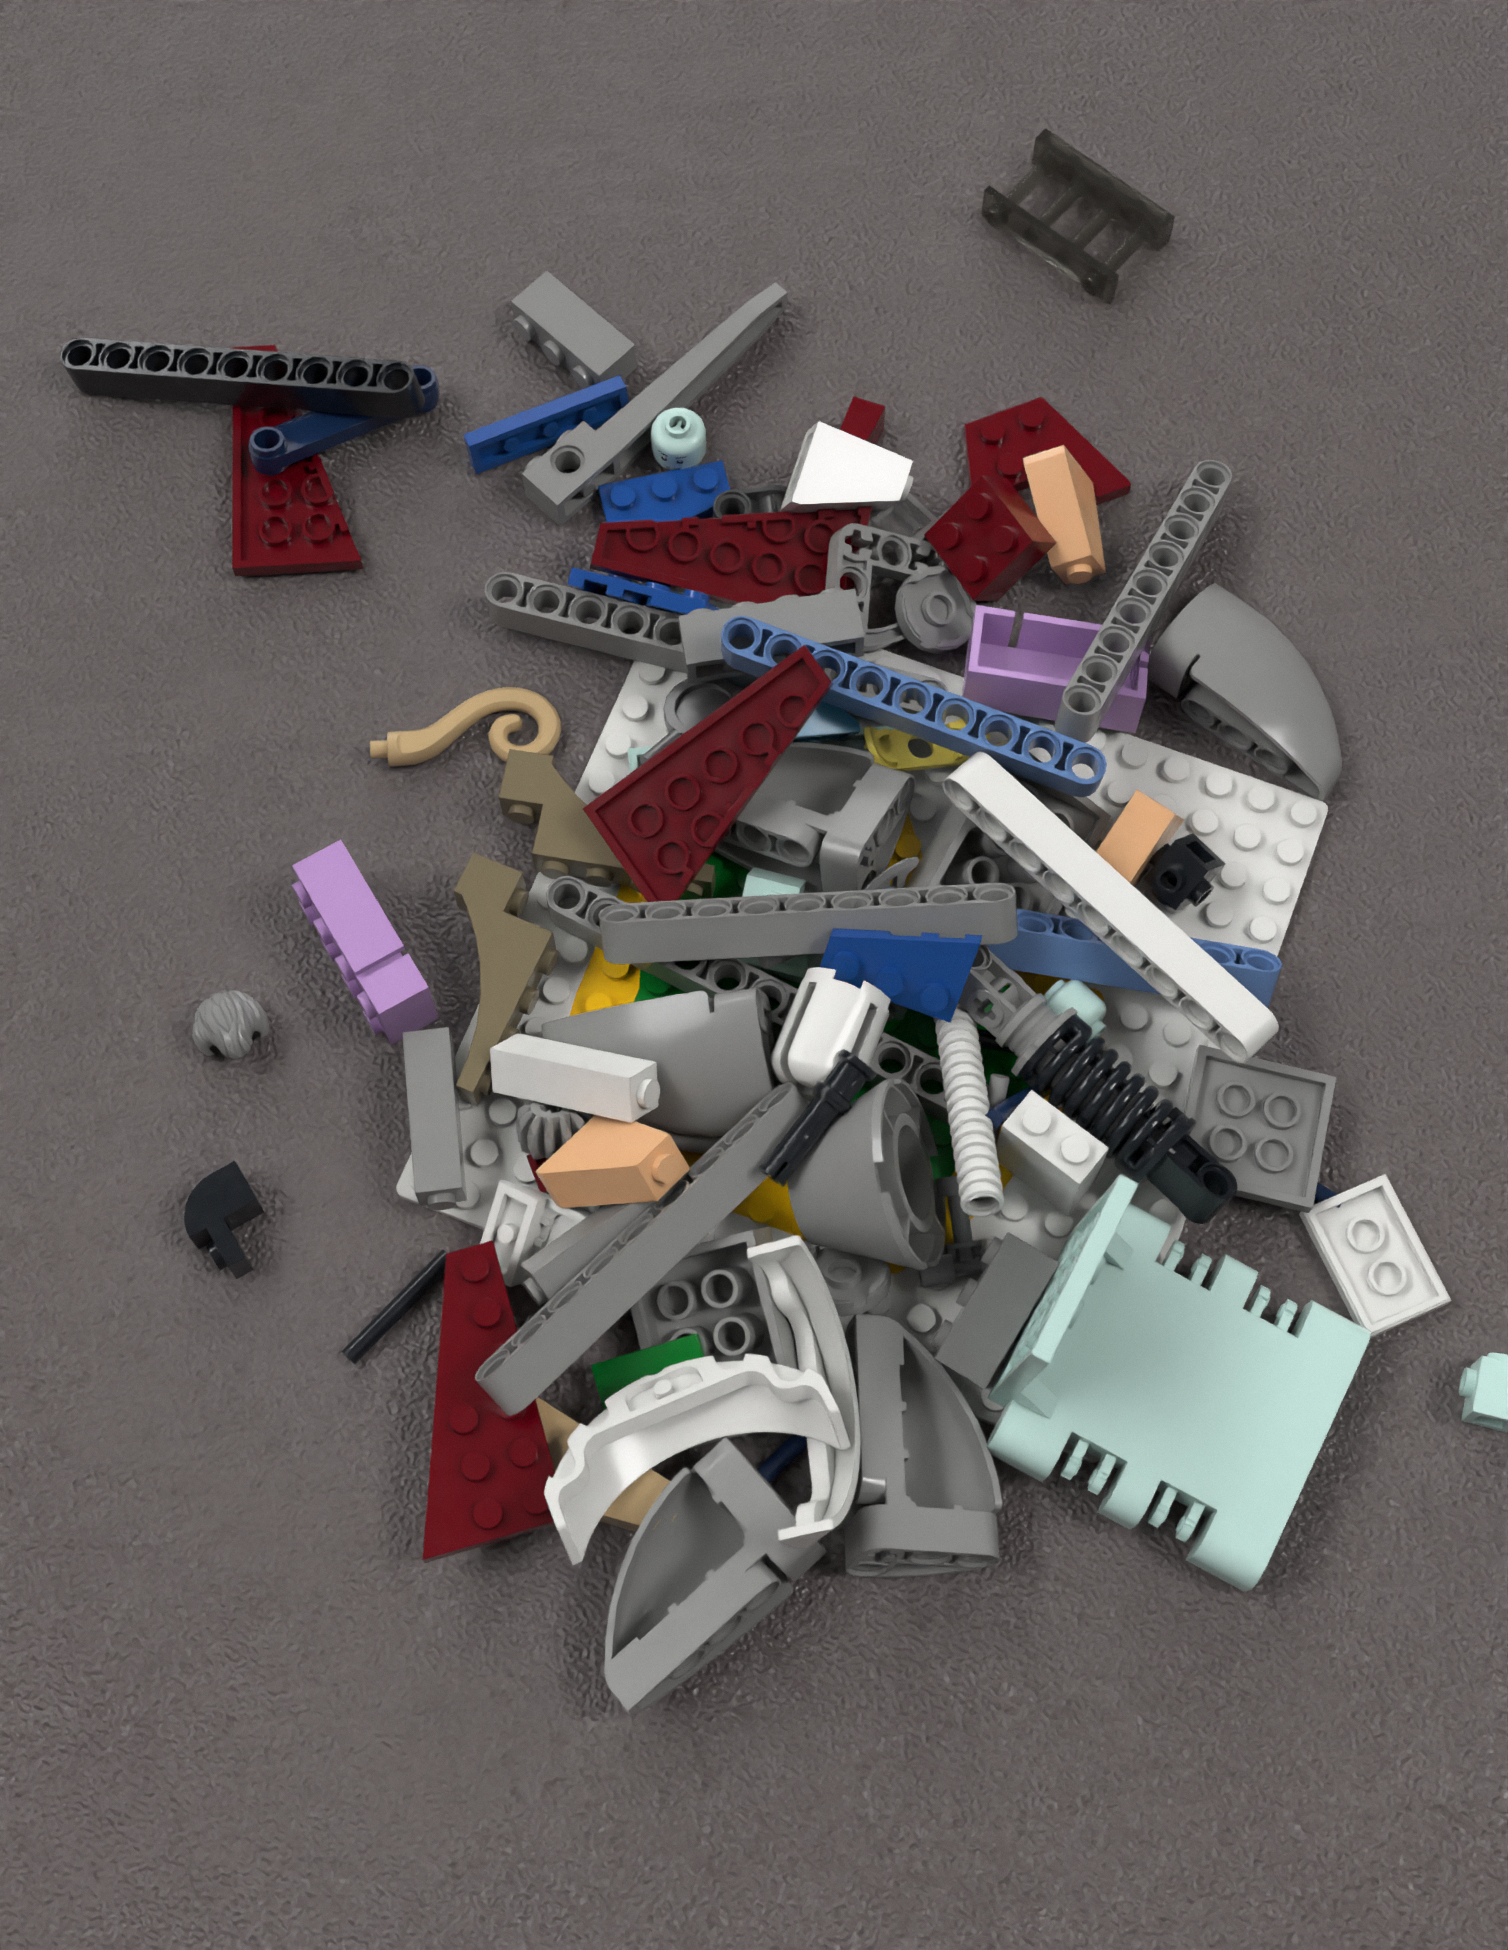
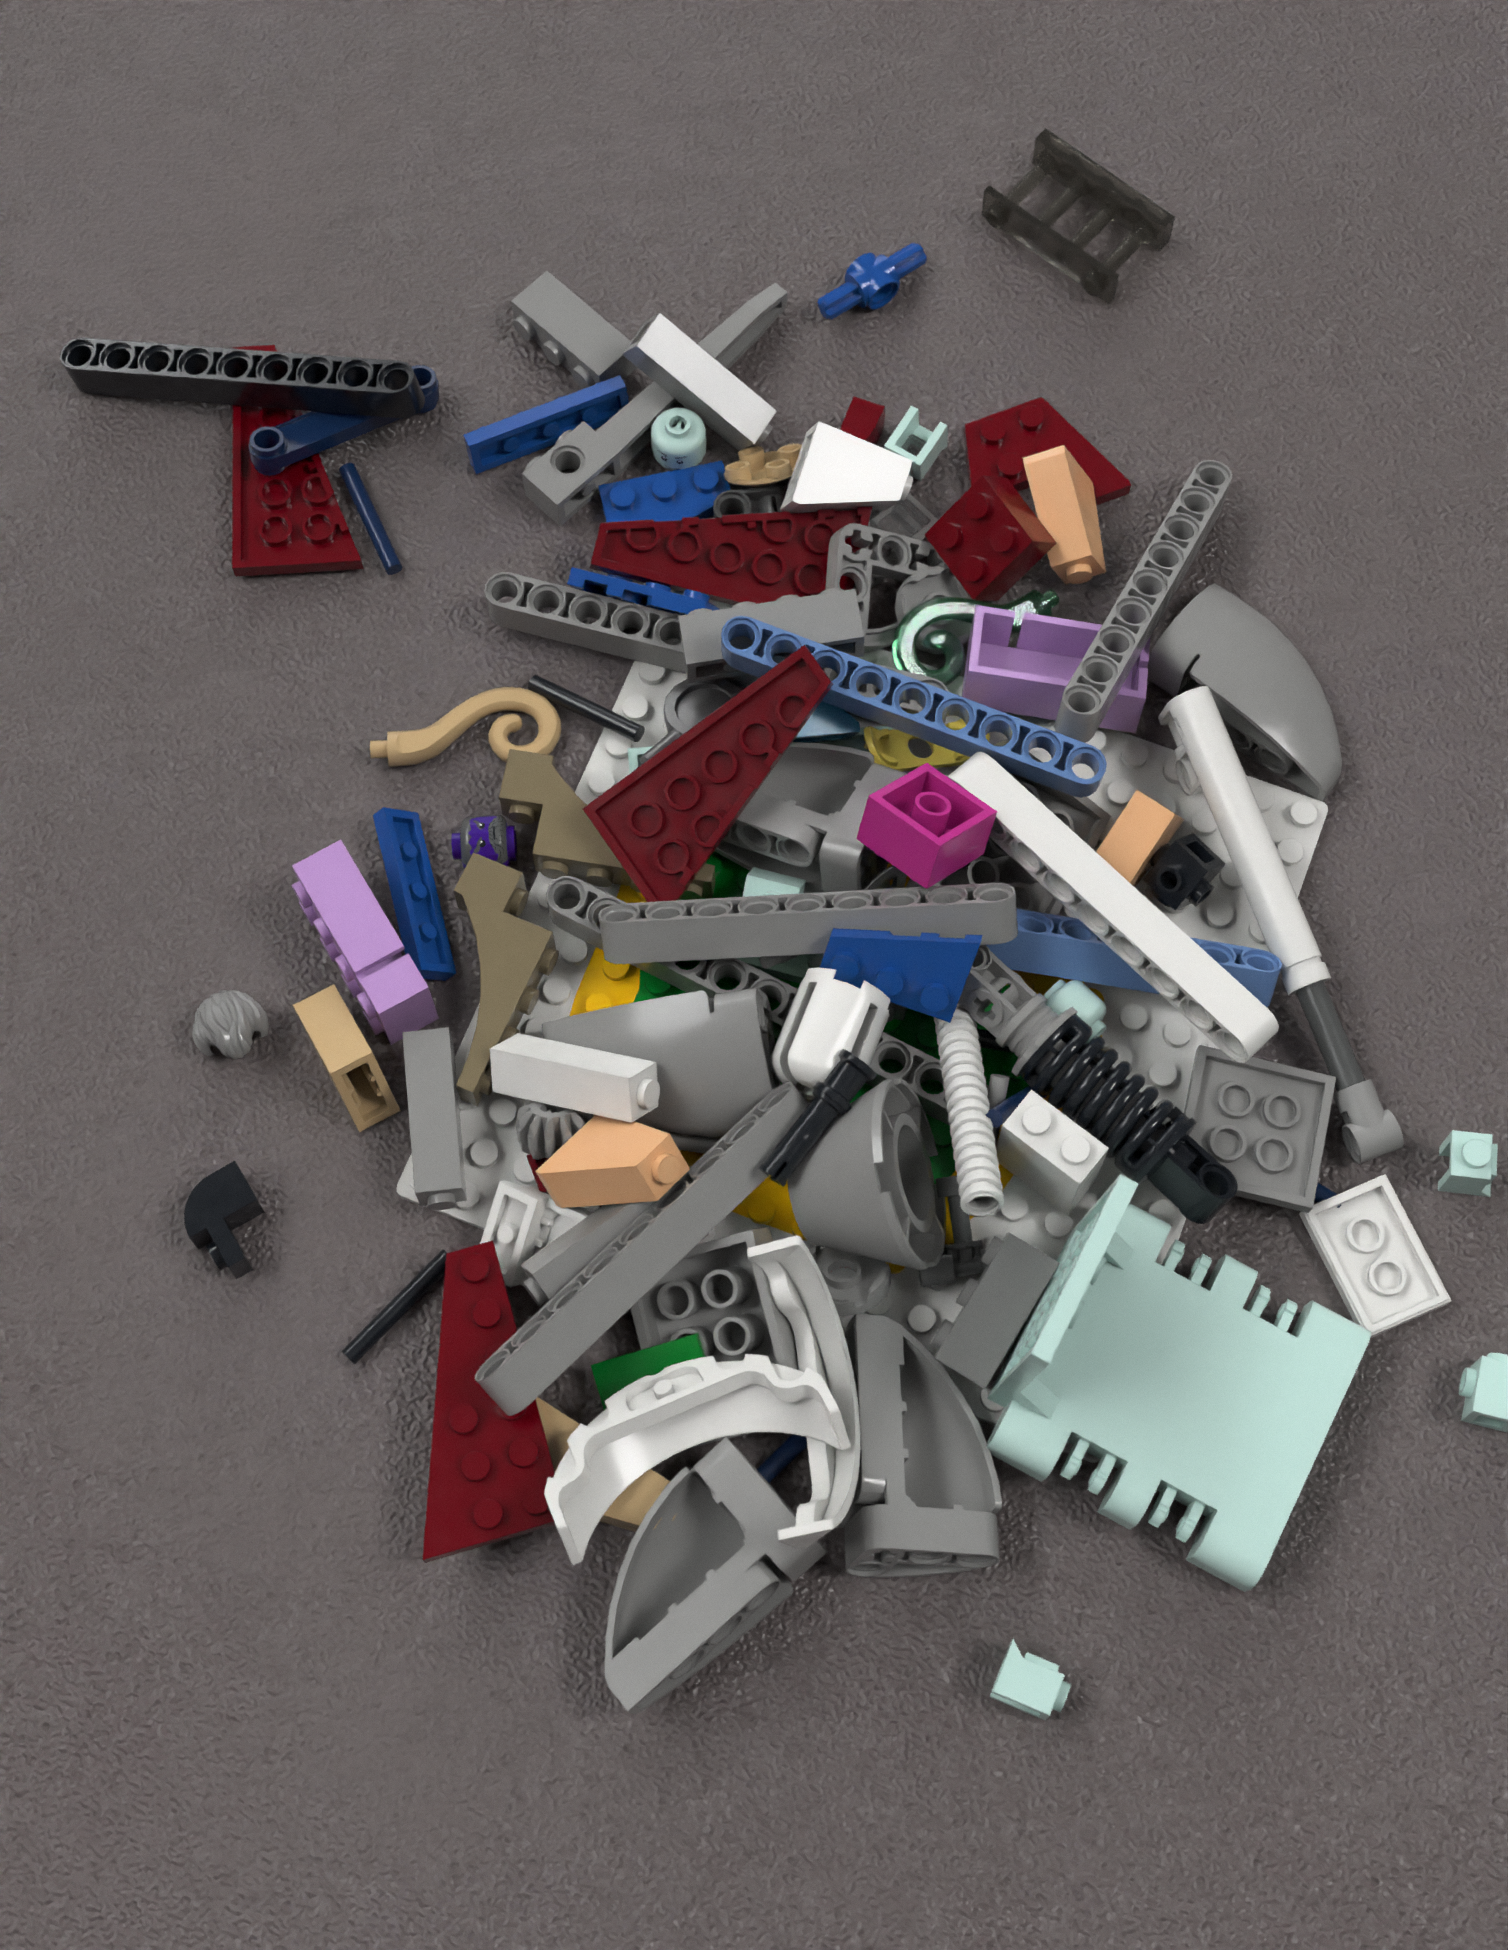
(347, 1057): none -> tan slope
(370, 518): none -> dark blue bar
(414, 892): none -> blue plate
(485, 836): none -> head
(586, 708): none -> black bar
(700, 382): none -> brick
(762, 467): none -> tan dish
(872, 281): none -> blue axle
(917, 442): none -> light aqua window
(926, 825): none -> dark pink brick
(960, 610): none -> clear green plant
(1030, 1684): none -> light aqua window
(1211, 766): none -> white piece
(1471, 1163): none -> light aqua window

